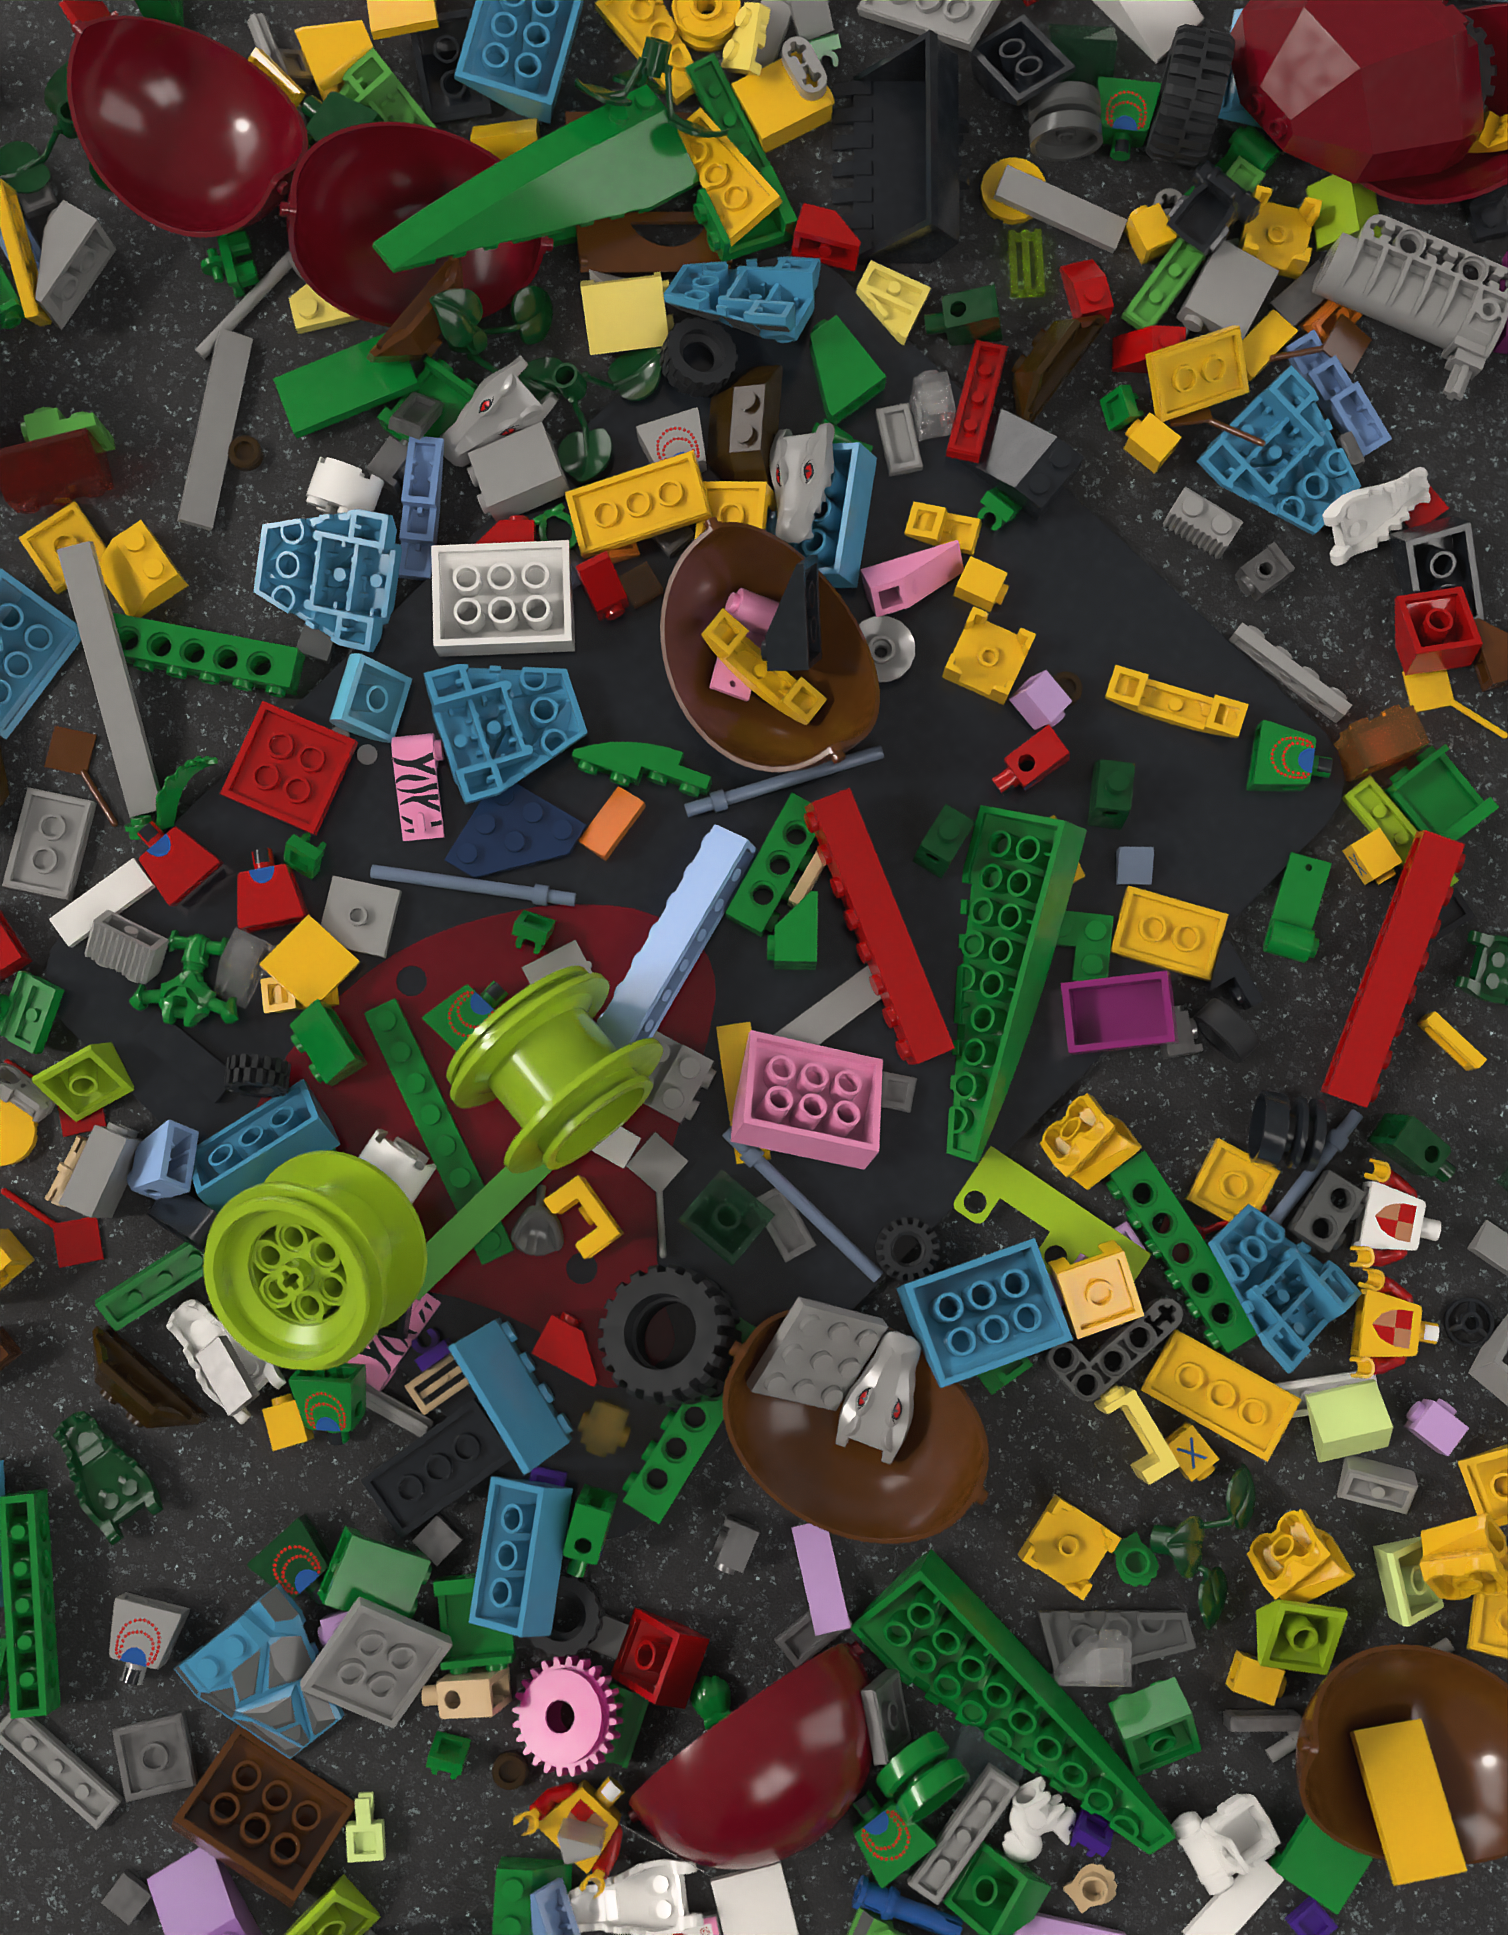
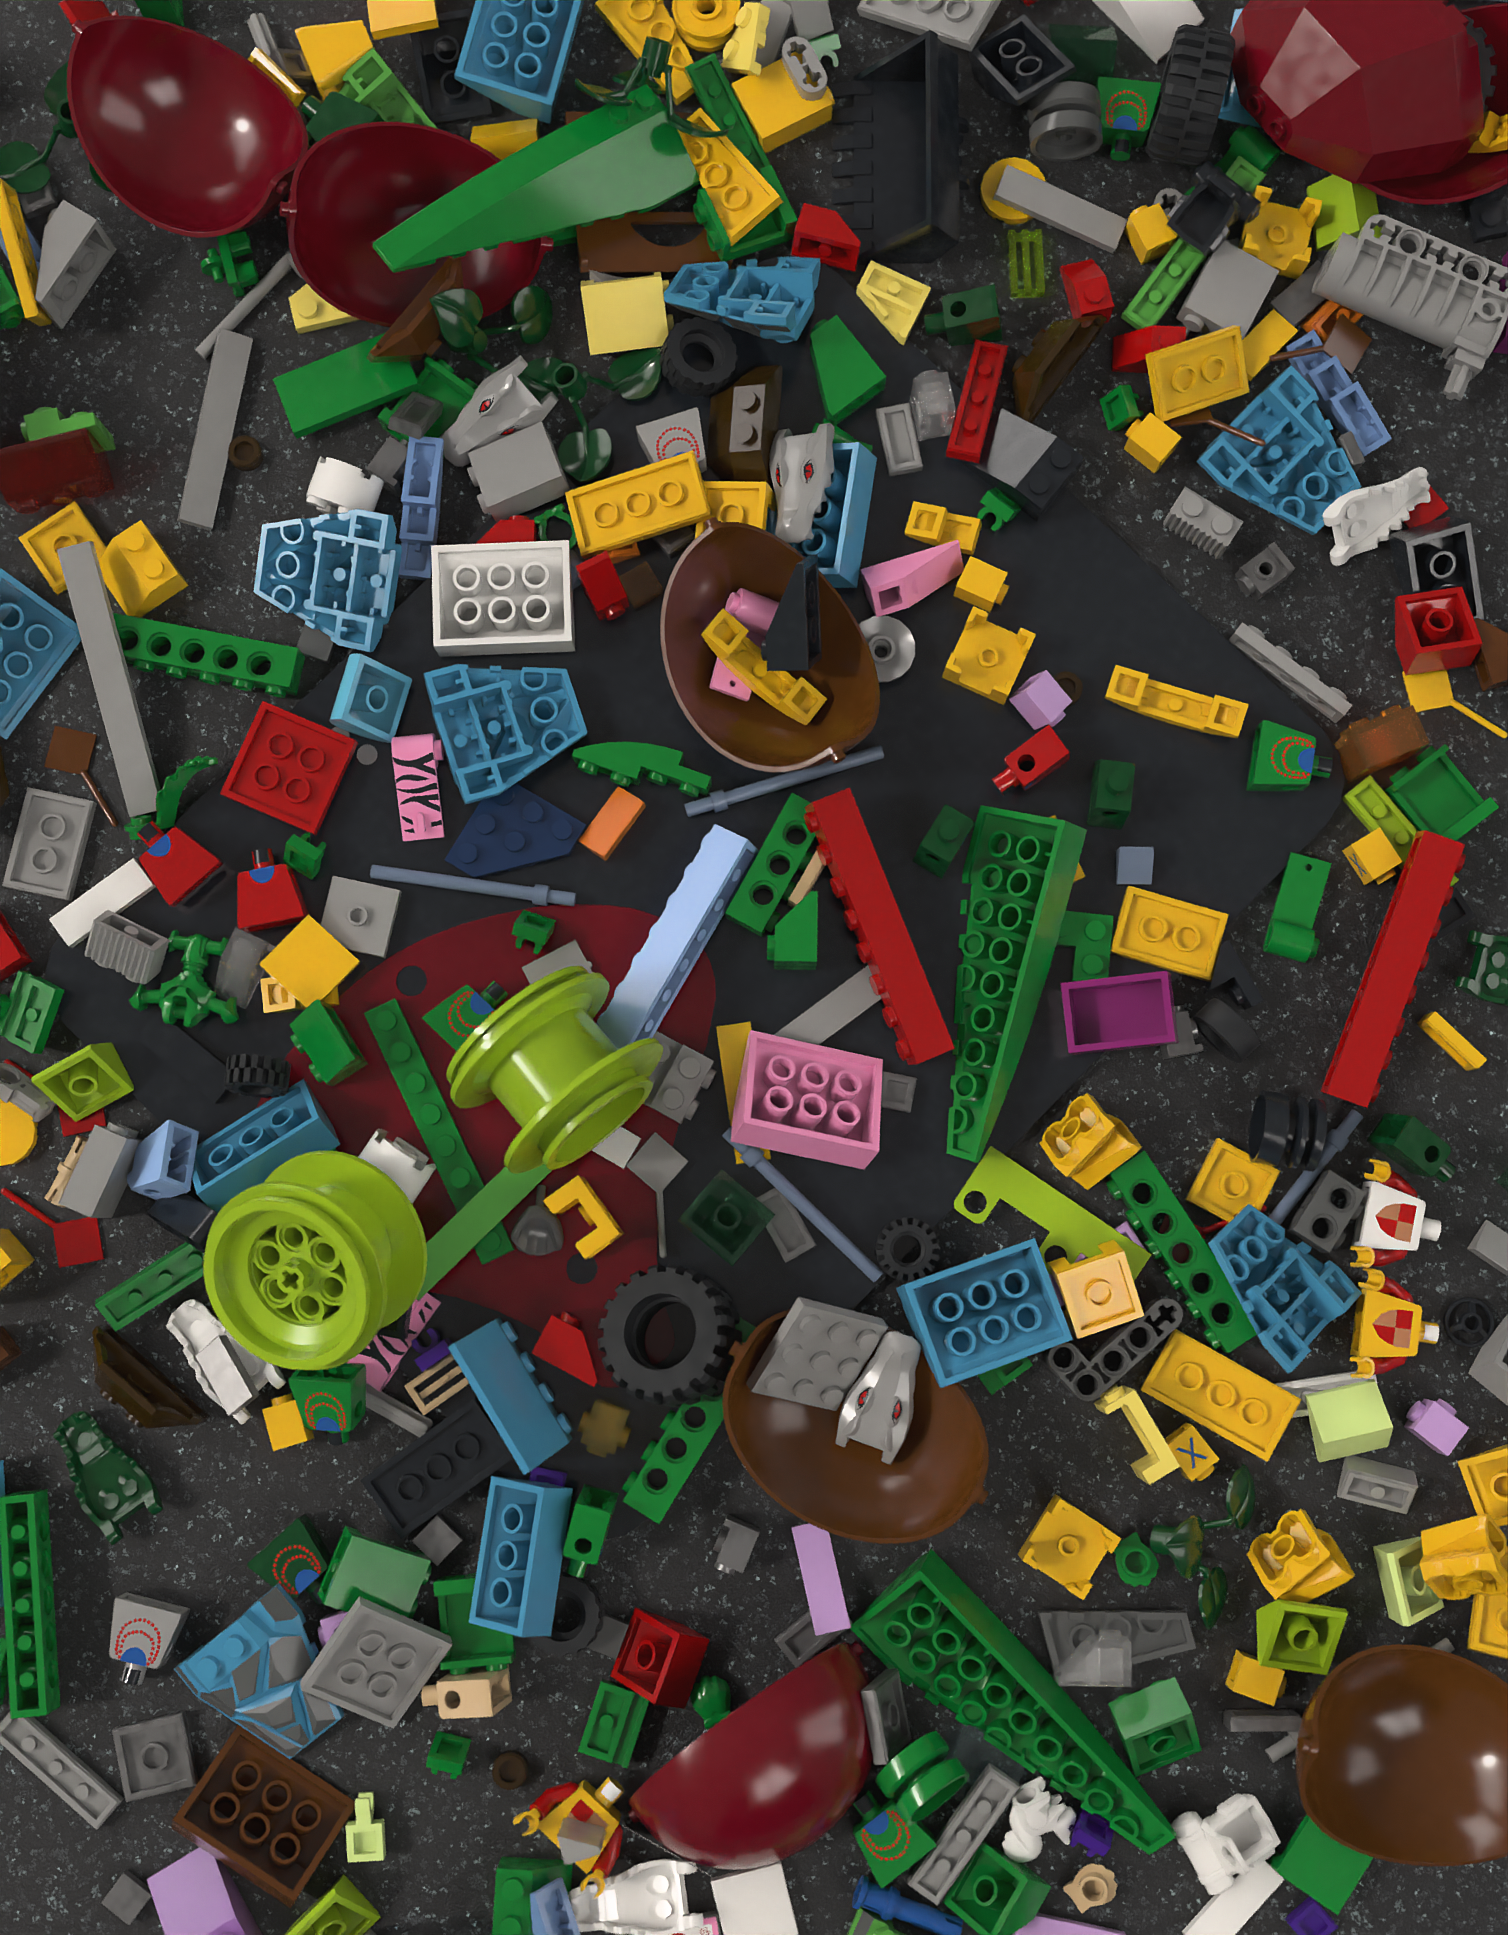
(541, 1719): gear -> none
(1408, 1802): yellow tile -> none

